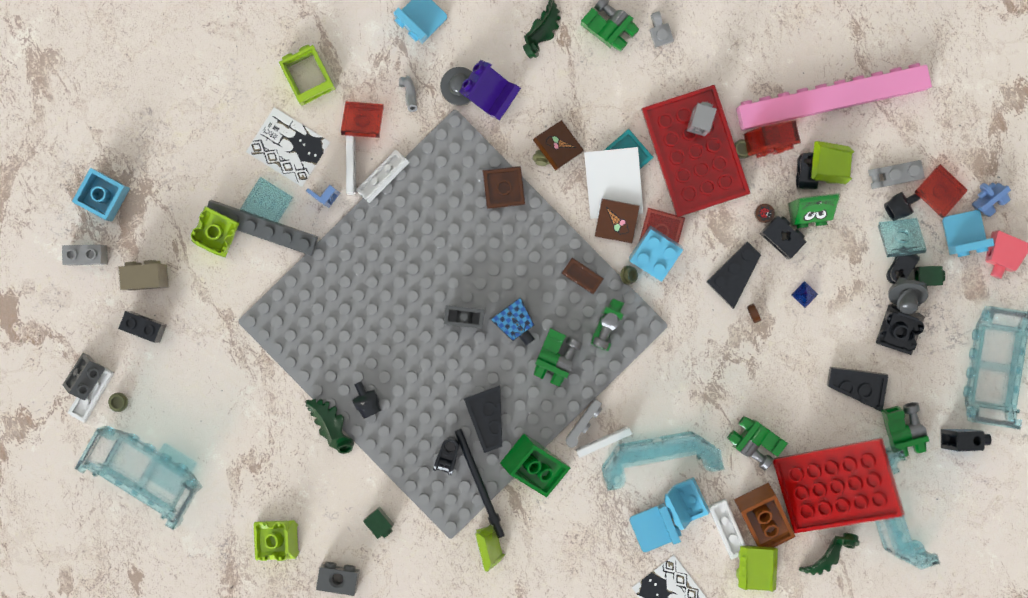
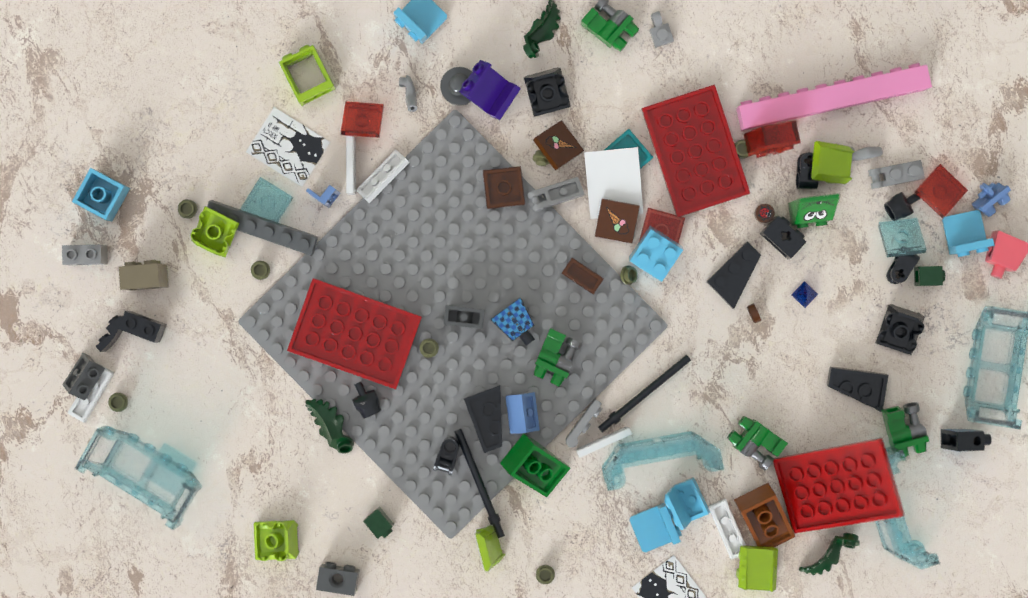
(107, 340): none -> black slope
(187, 208): none -> olive plate
(260, 270): none -> olive plate
(354, 333): none -> red plate
(429, 348): none -> olive plate
(522, 413): none -> medium blue panel
(545, 574): none -> olive plate
(547, 91): none -> black slope
(556, 194): none -> light grey plate
(606, 324): hips -> none
(615, 417): none -> black bar
(701, 119): light grey brick -> none
(866, 153): none -> light grey arm
(908, 295): dark grey plate -> none

